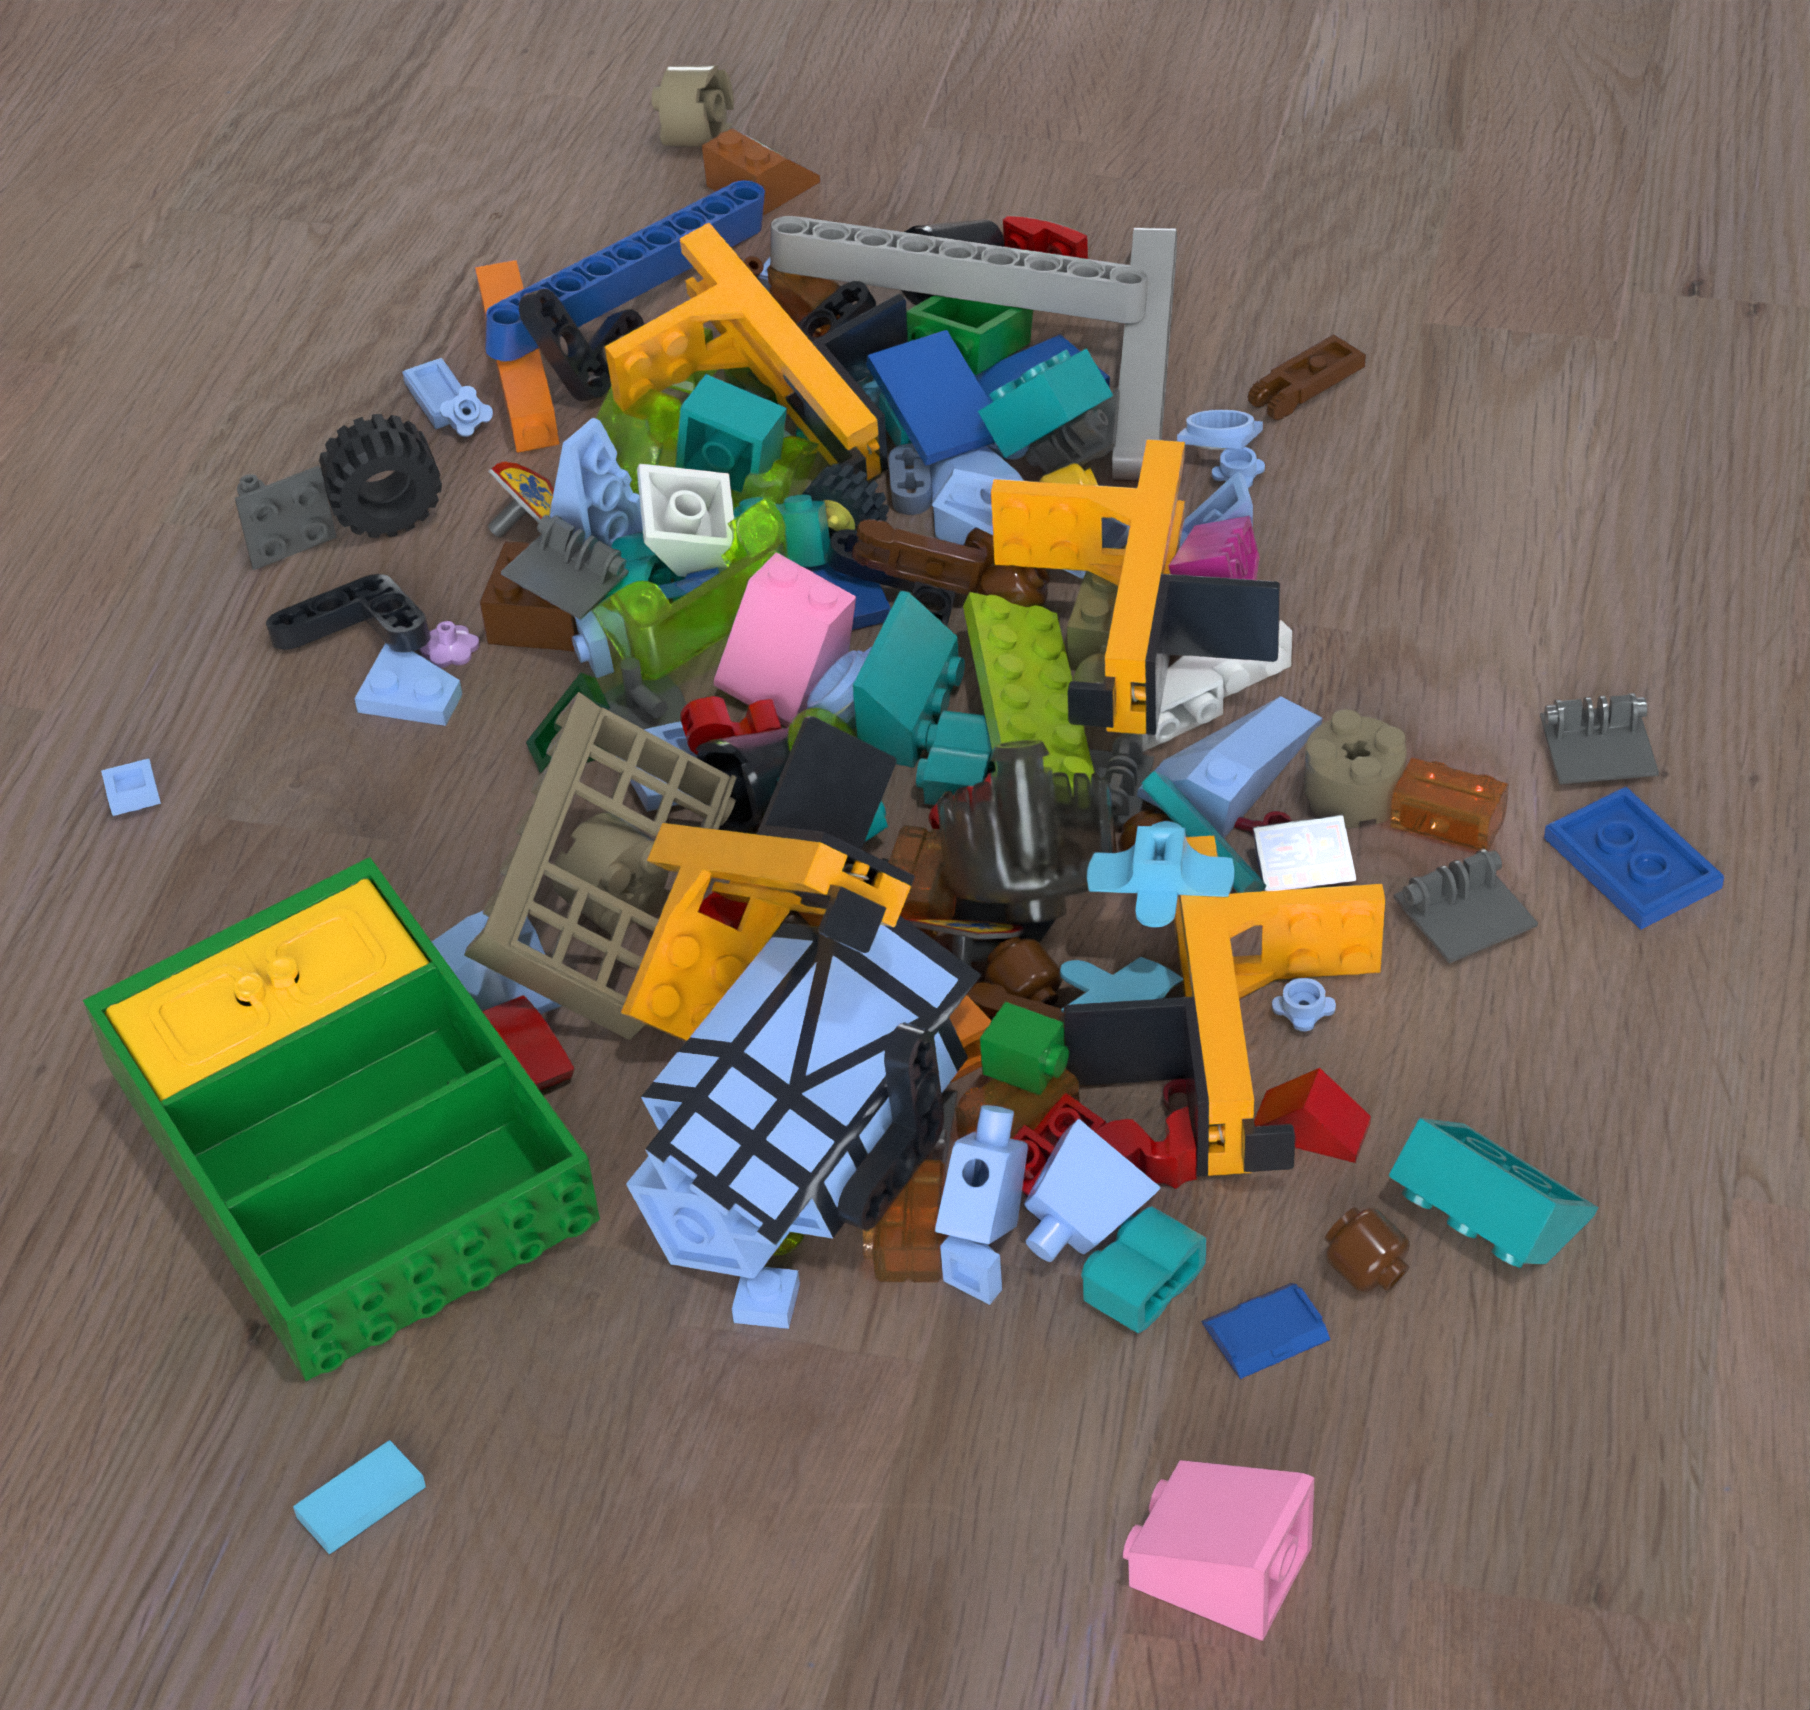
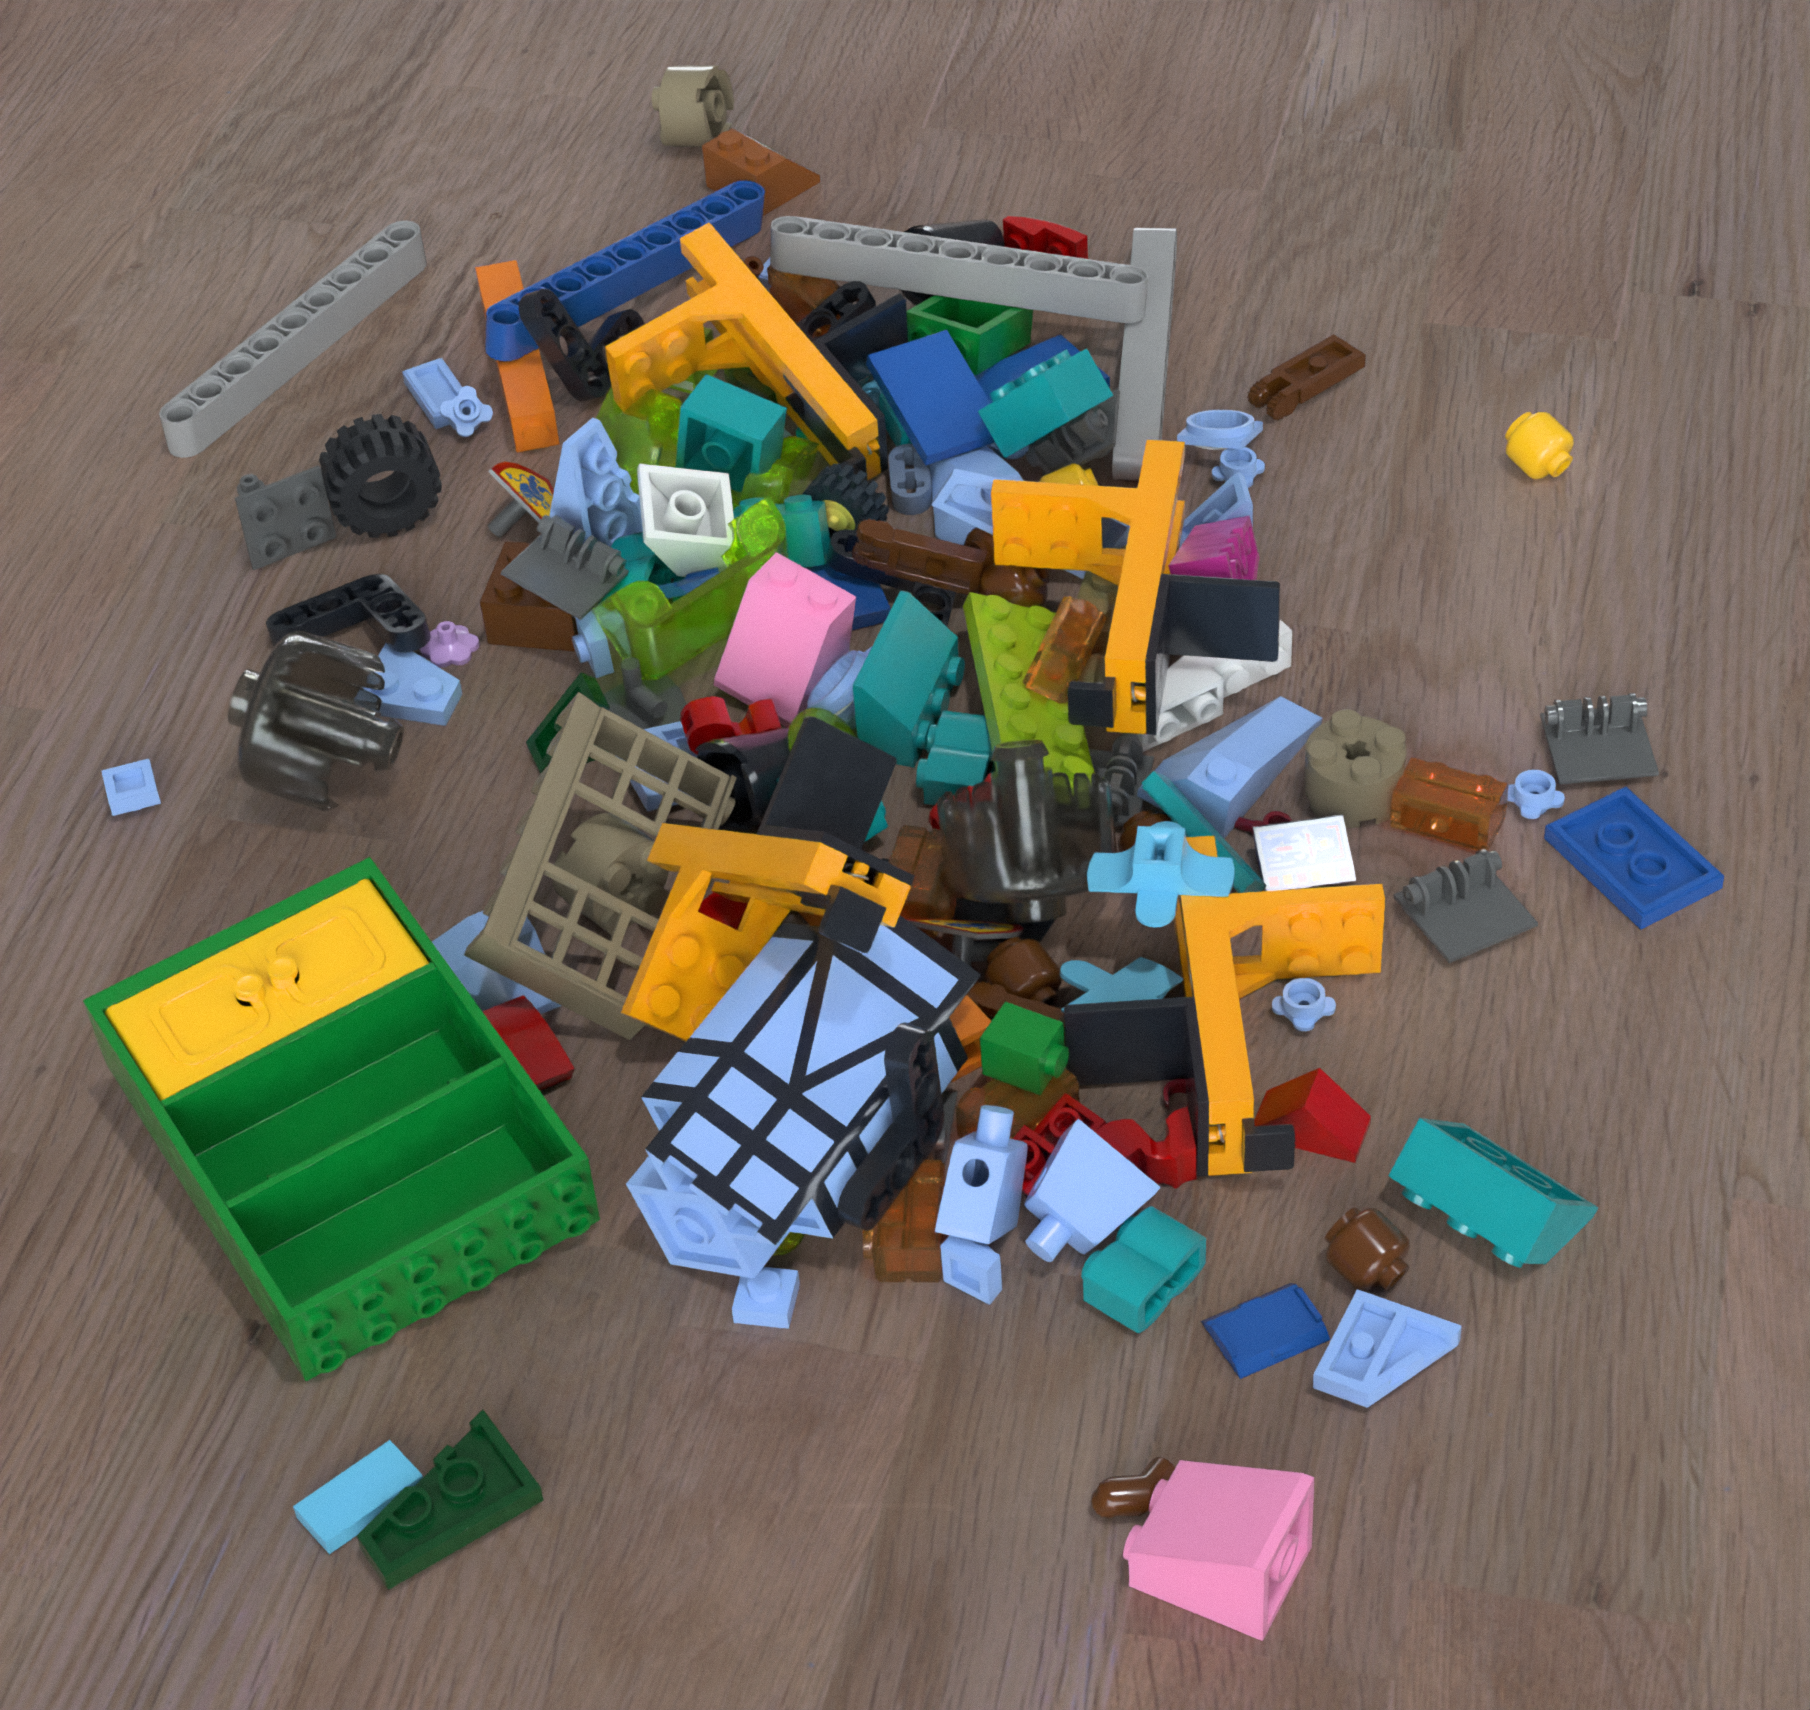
(292, 339): none -> light grey beam
(309, 714): none -> clear smoke piece
(456, 1502): none -> dark green wing
(1065, 648): none -> clear orange brick
(1130, 1493): none -> reddish brown arm
(1381, 1349): none -> light blue wing
(1535, 793): none -> light blue plate
(1539, 445): none -> yellow head

